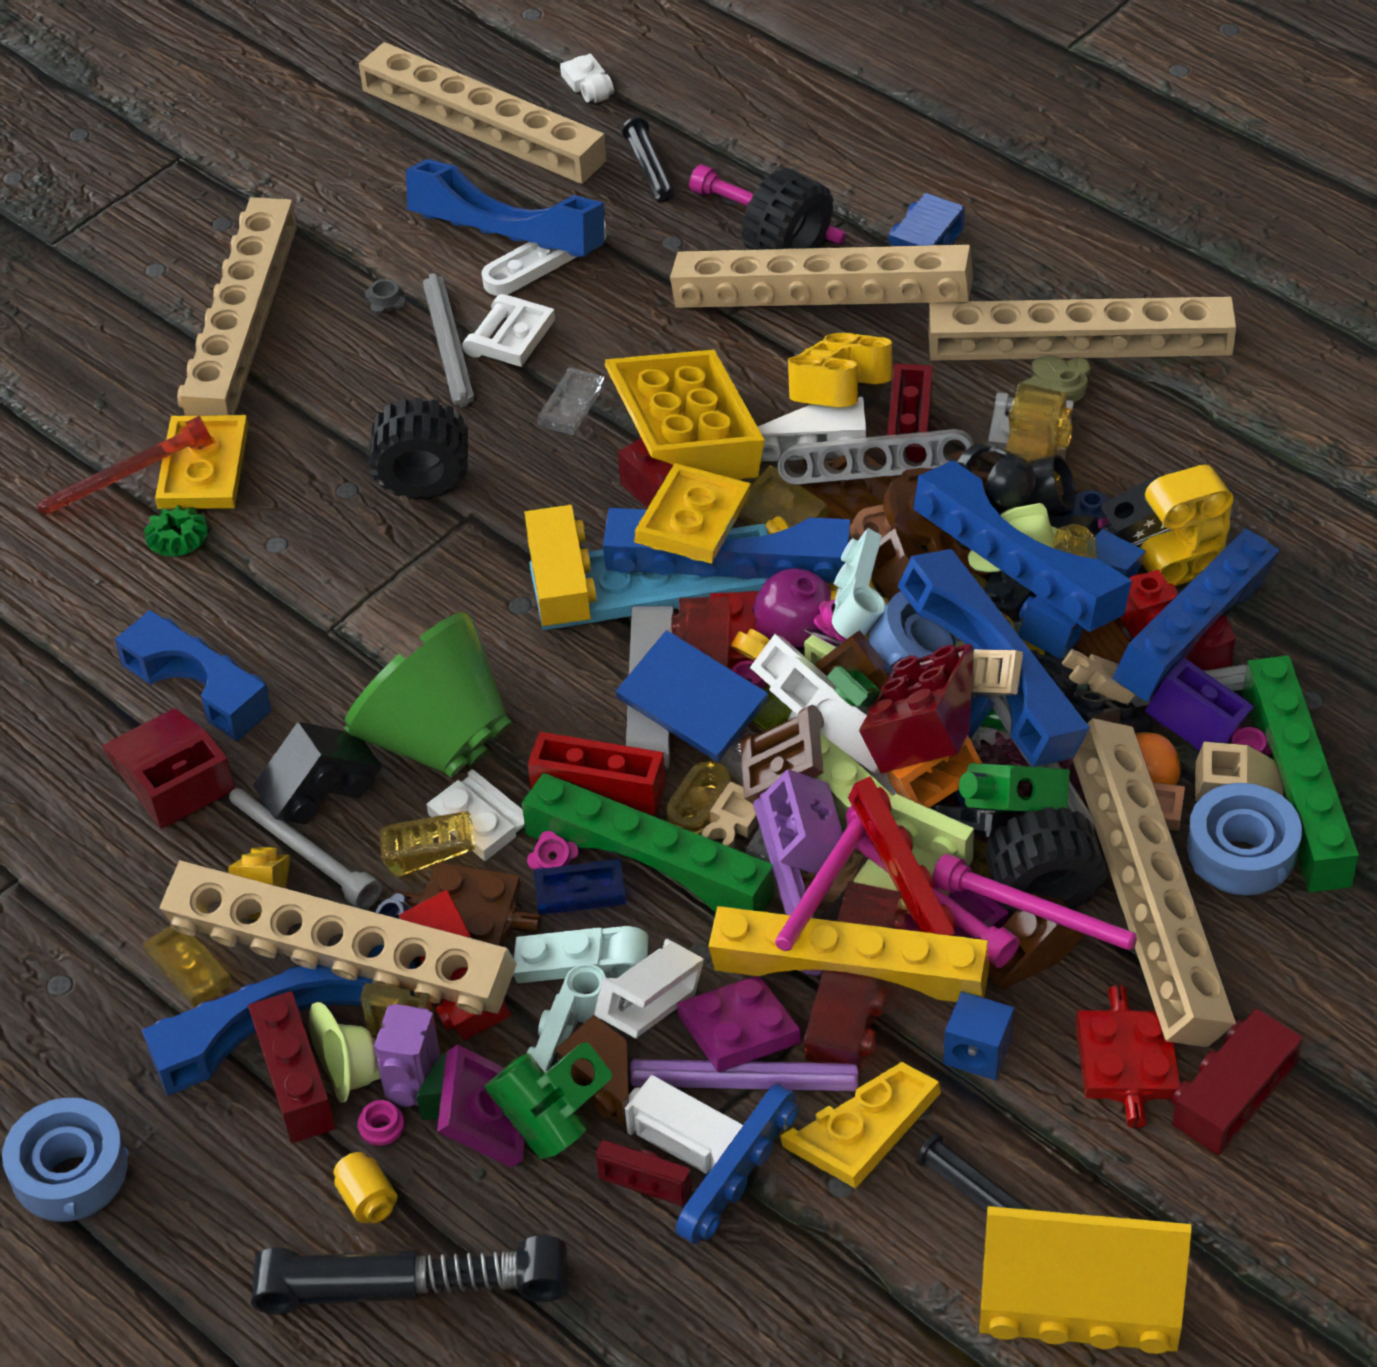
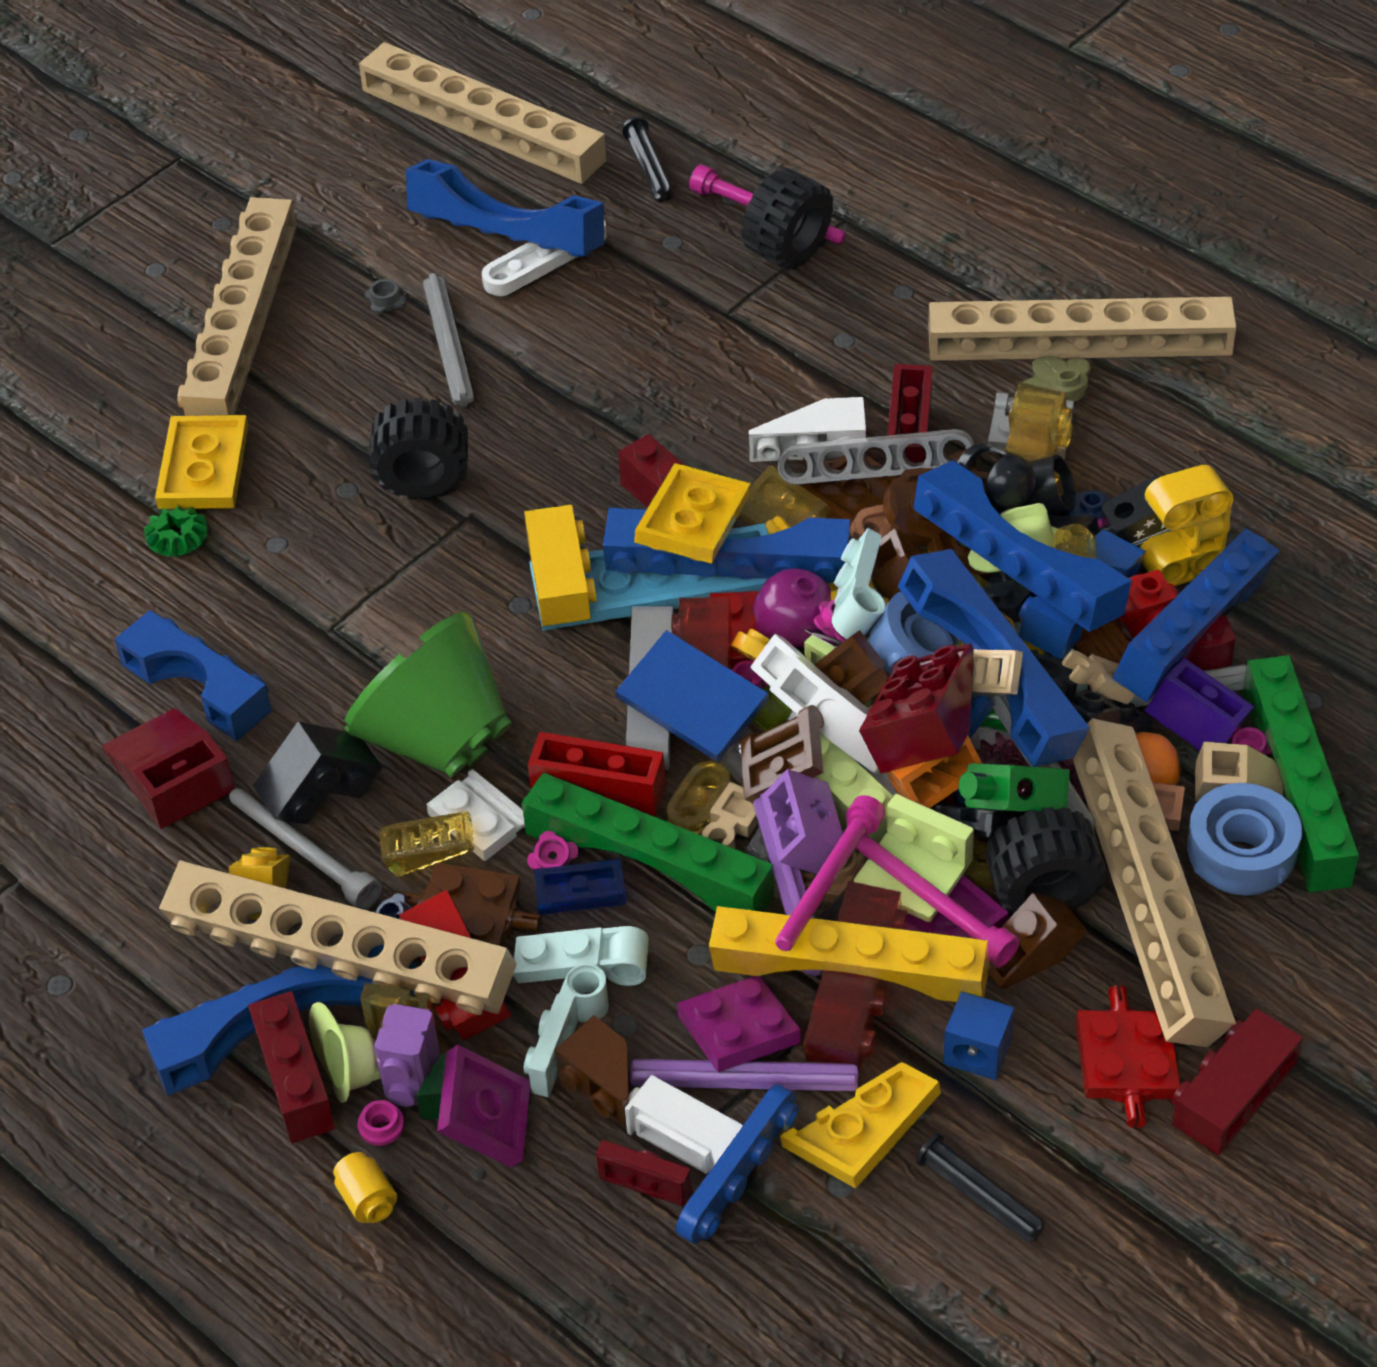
(54, 1134): medium blue piece -> none
(187, 965): clear yellow plate -> none
(192, 436): clear red piece -> none
(288, 1280): black piece -> none
(517, 336): white plate -> none
(545, 1102): green piece -> none
(571, 401): clear plate -> none
(589, 77): white plate -> none
(649, 989): white window -> none
(689, 412): yellow slope -> none
(822, 276): tan brick -> none
(834, 366): yellow beam -> none
(853, 686): green plate -> none
(895, 852): red plate -> none
(929, 223): brick -> none
(954, 875): dark pink piece -> none
(1084, 1279): yellow slope -> none

